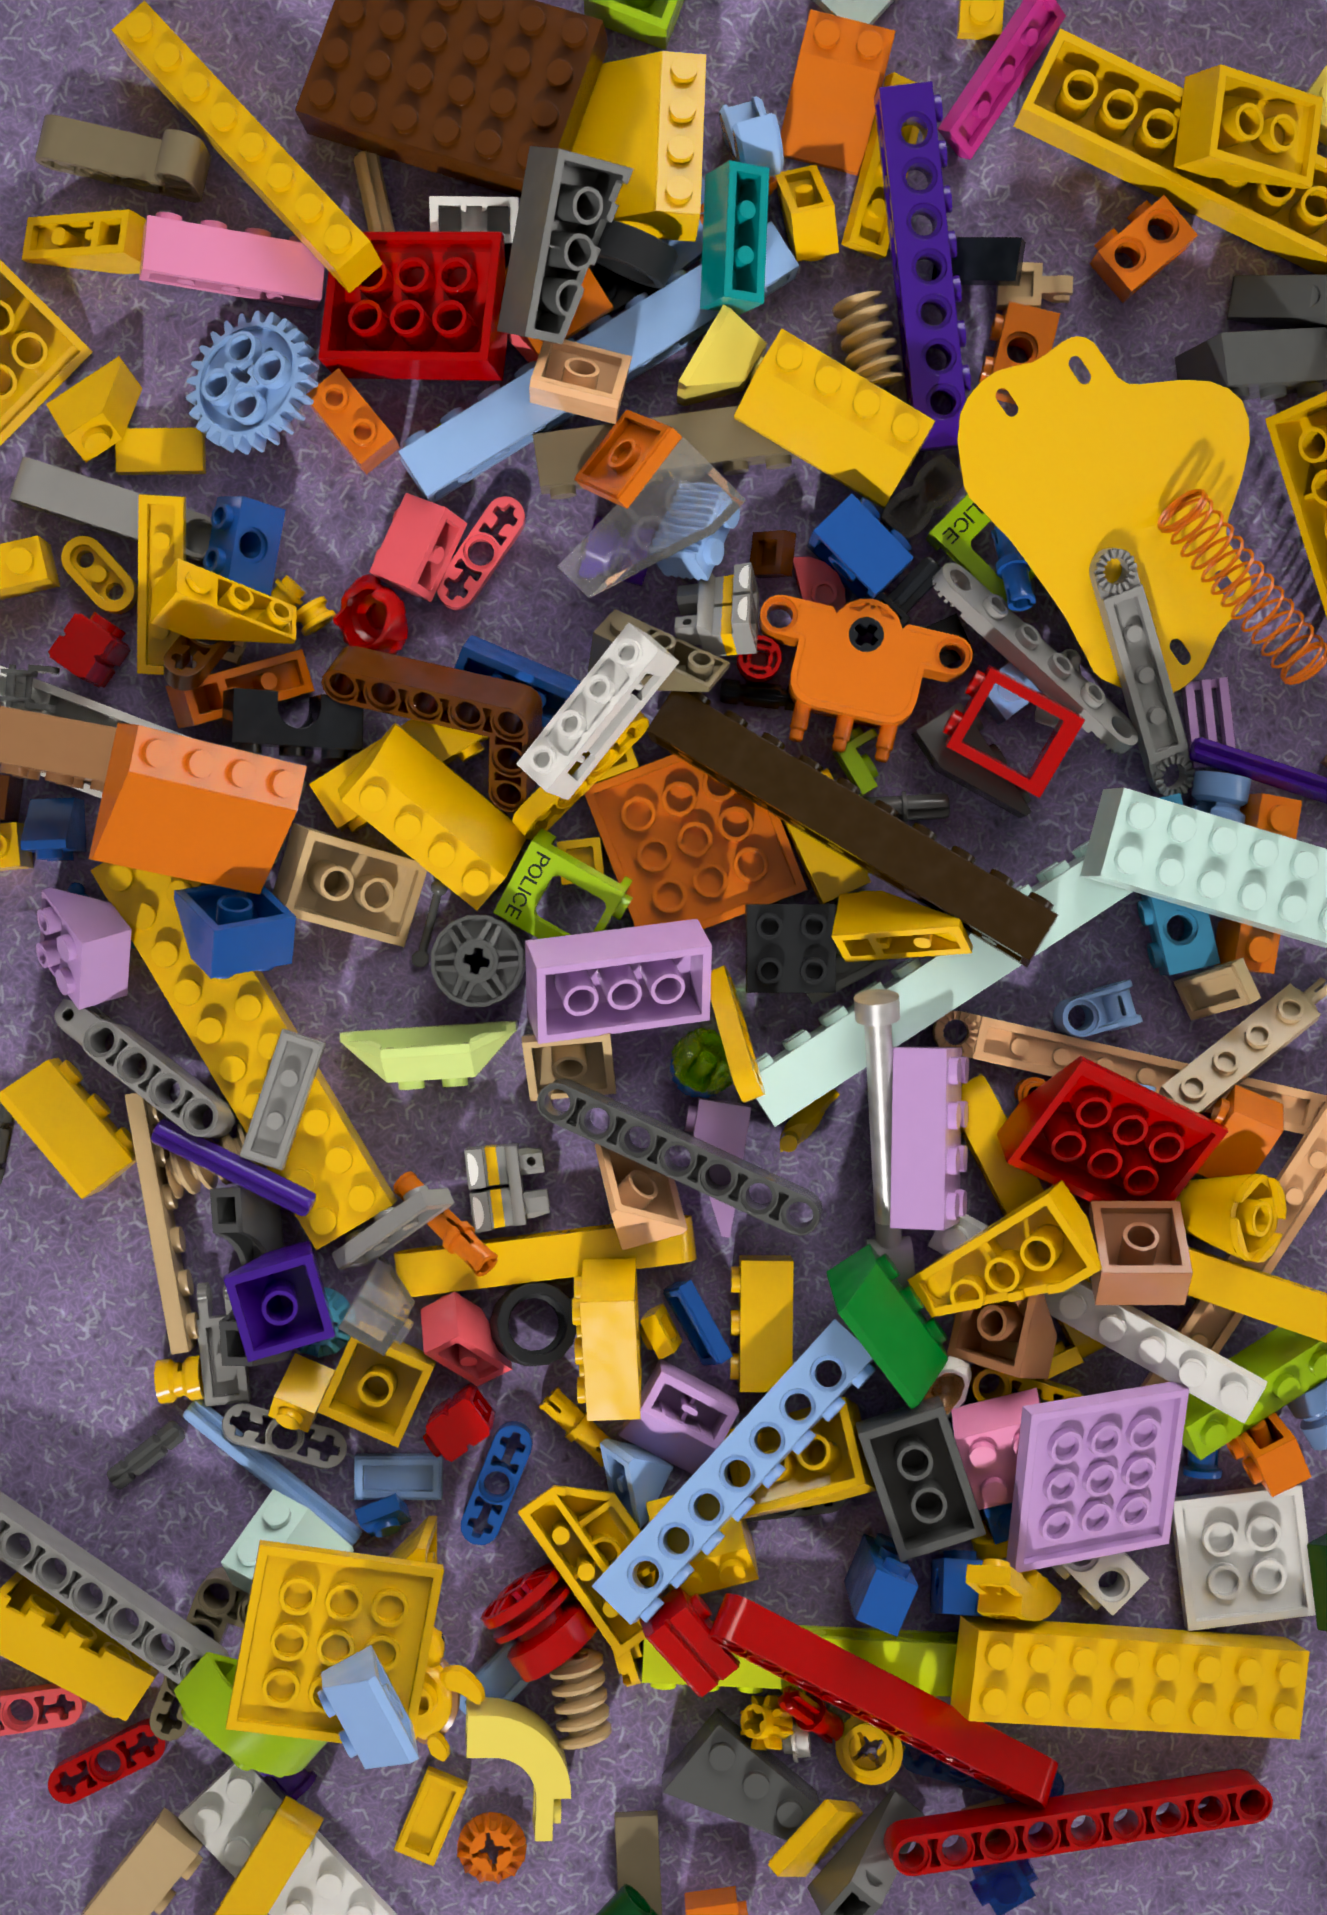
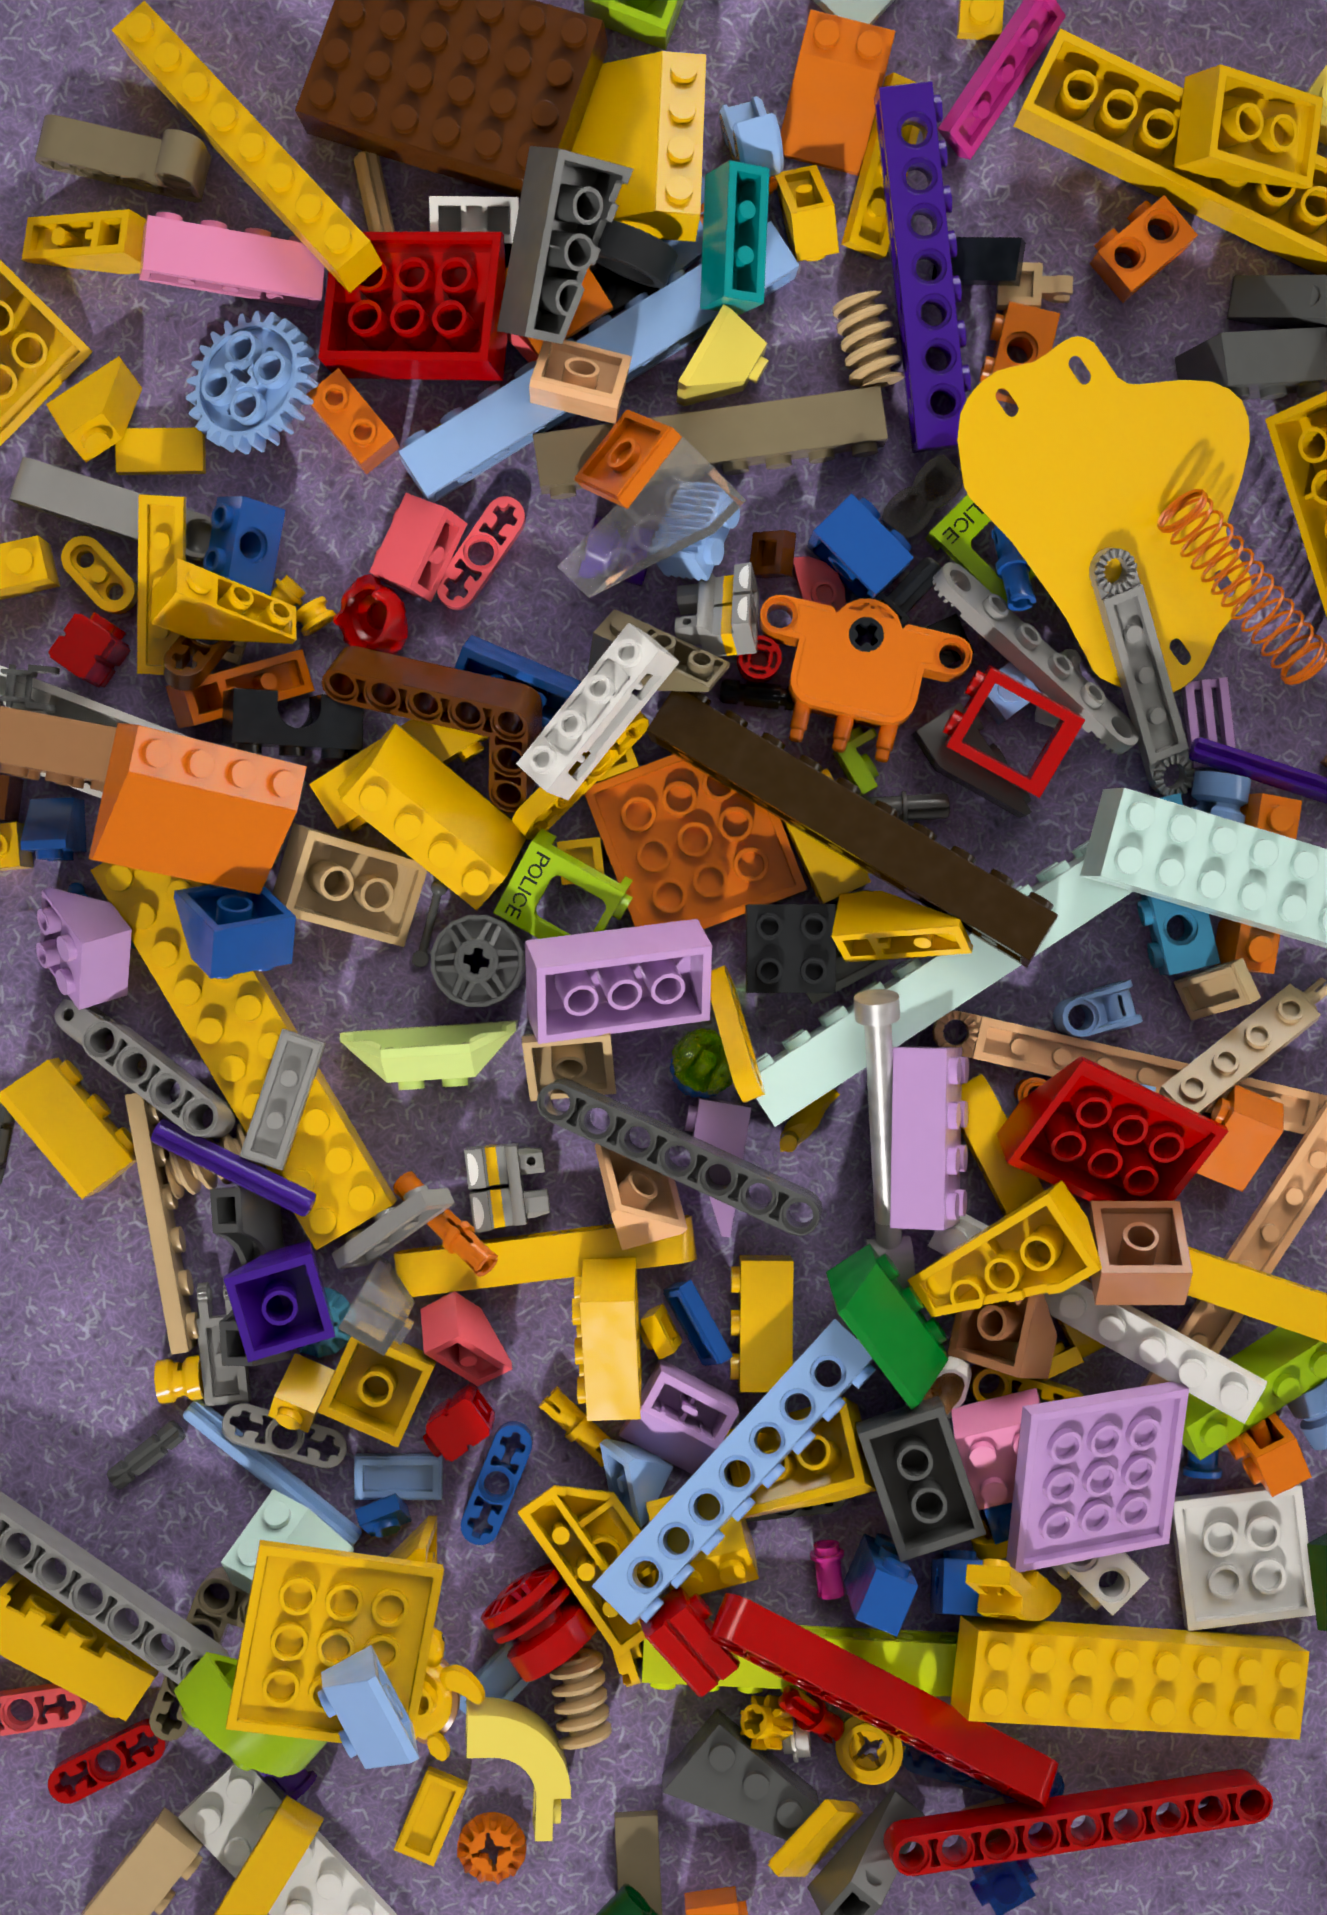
(500, 1324): black tyre -> none
(828, 1569): none -> dark pink pin
(833, 418): yellow slope -> none
(1235, 1214): yellow cone -> none

